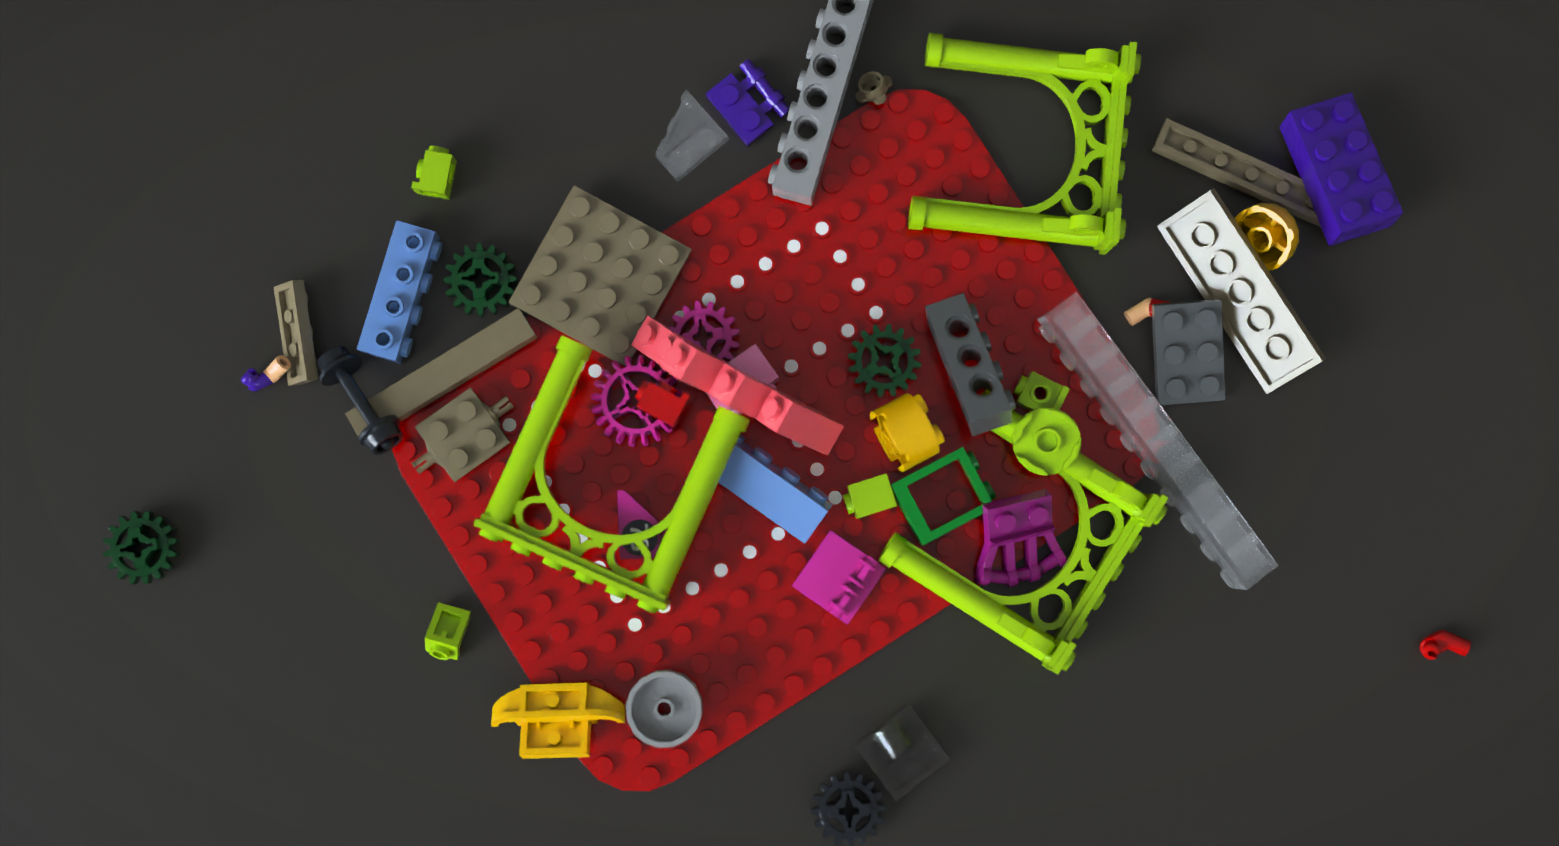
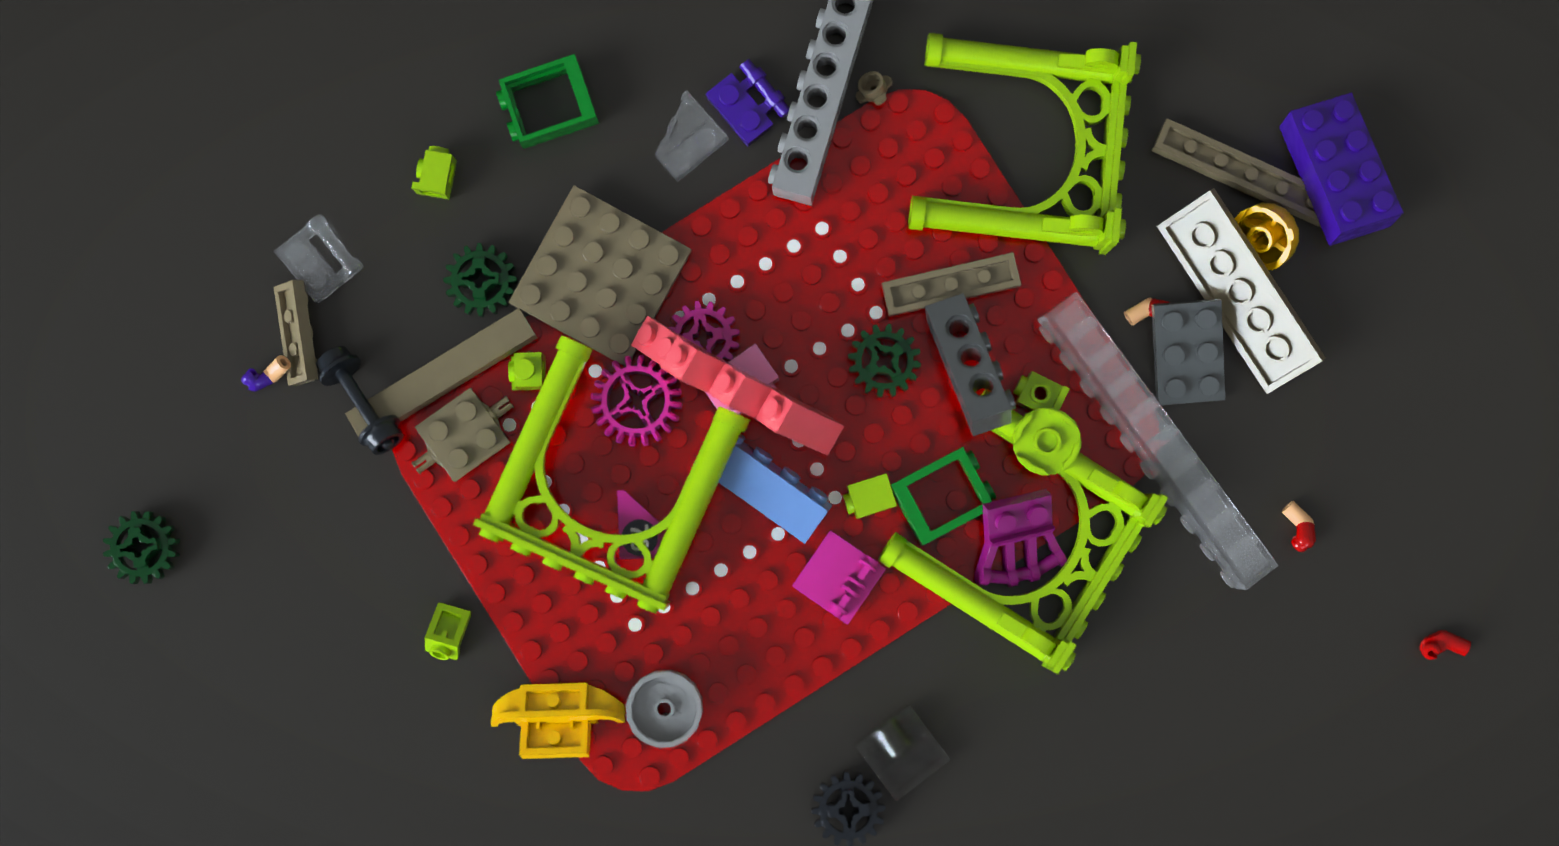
(309, 265): none -> clear plate
(399, 292): medium blue brick -> none
(527, 371): none -> lime brick
(537, 75): none -> green window
(661, 402): red brick -> none
(907, 431): yellow brick -> none
(971, 278): none -> dark tan plate
(1304, 527): none -> arm

